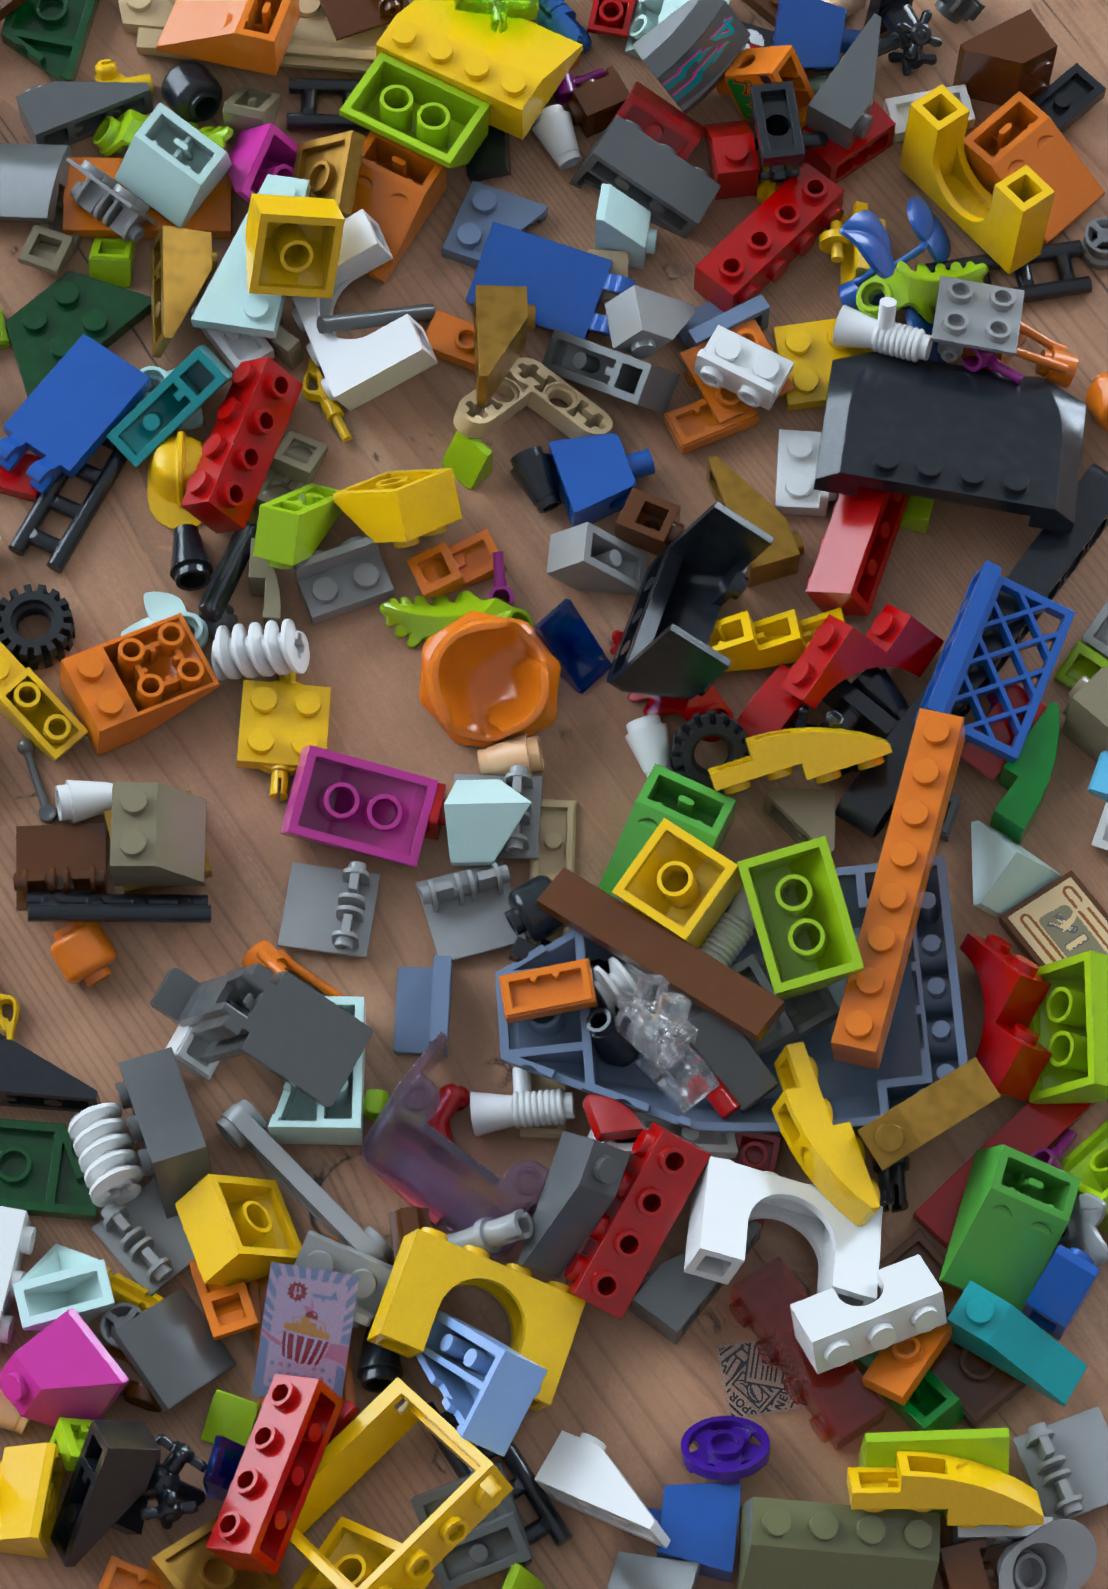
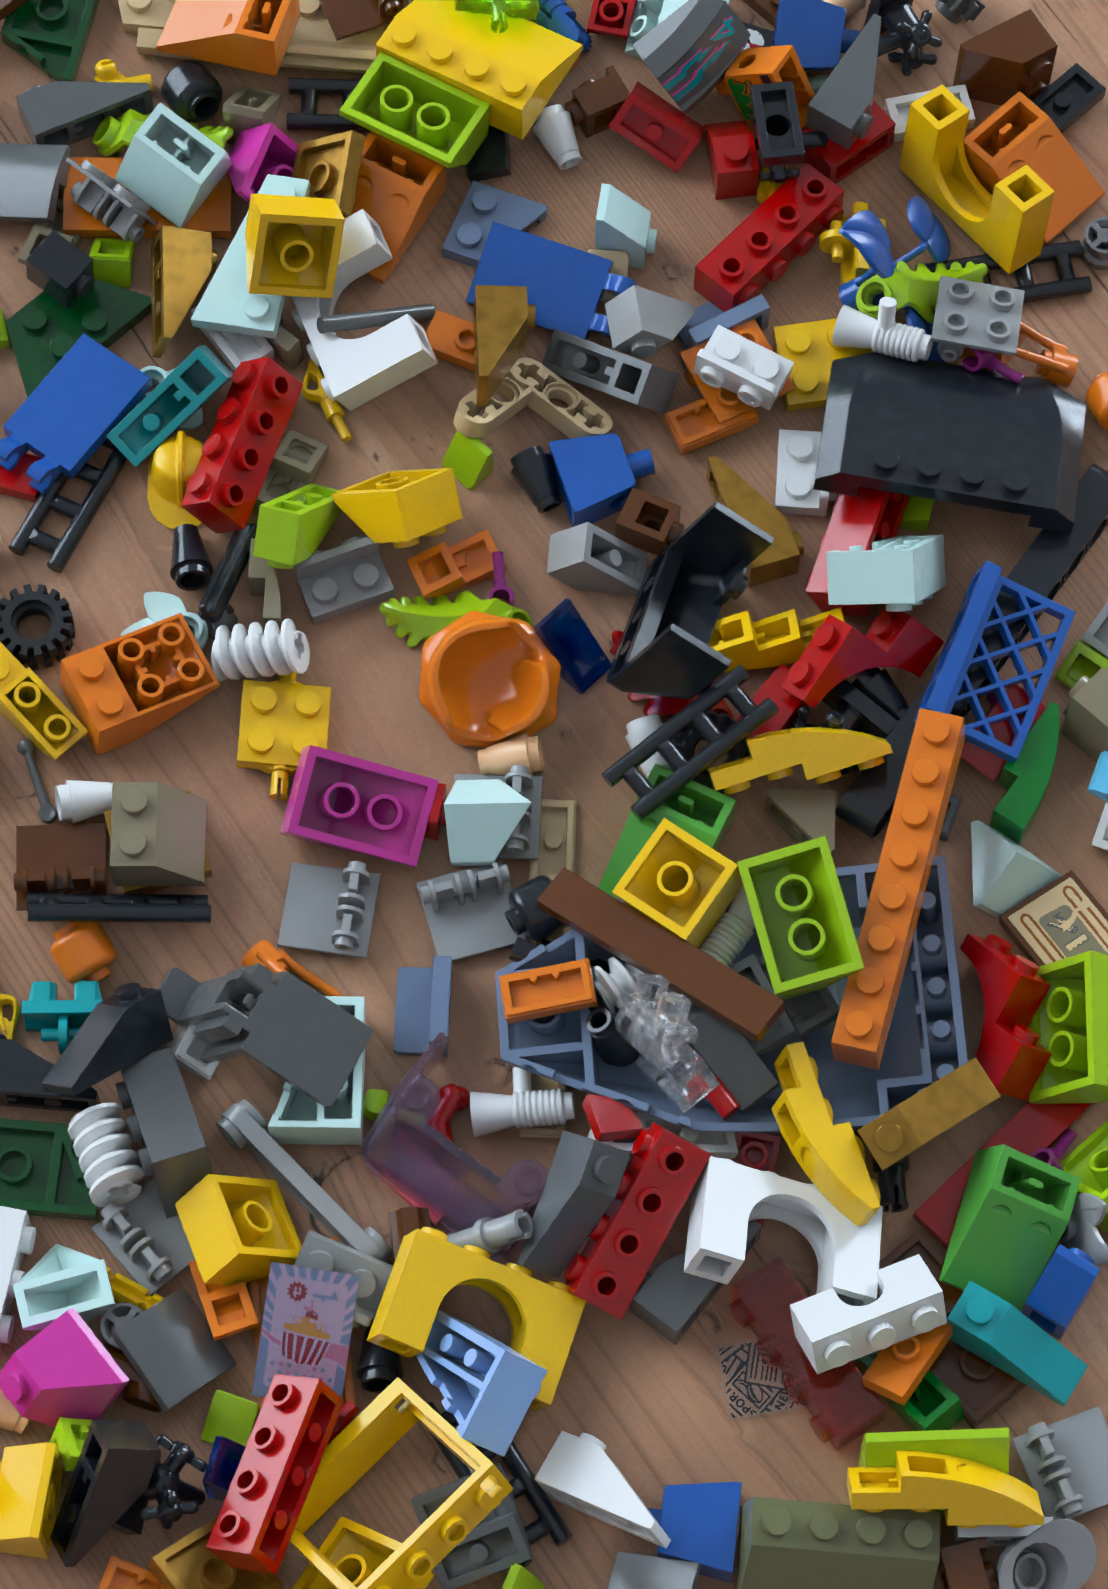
(59, 1018): none -> teal hips
(60, 269): none -> black brick
(111, 1038): none -> black slope
(564, 91): magenta hand -> none
(649, 175): dark grey wedge -> none
(686, 769): none -> black bar
(725, 1453): dark purple wheel -> none
(893, 573): none -> light aqua wedge

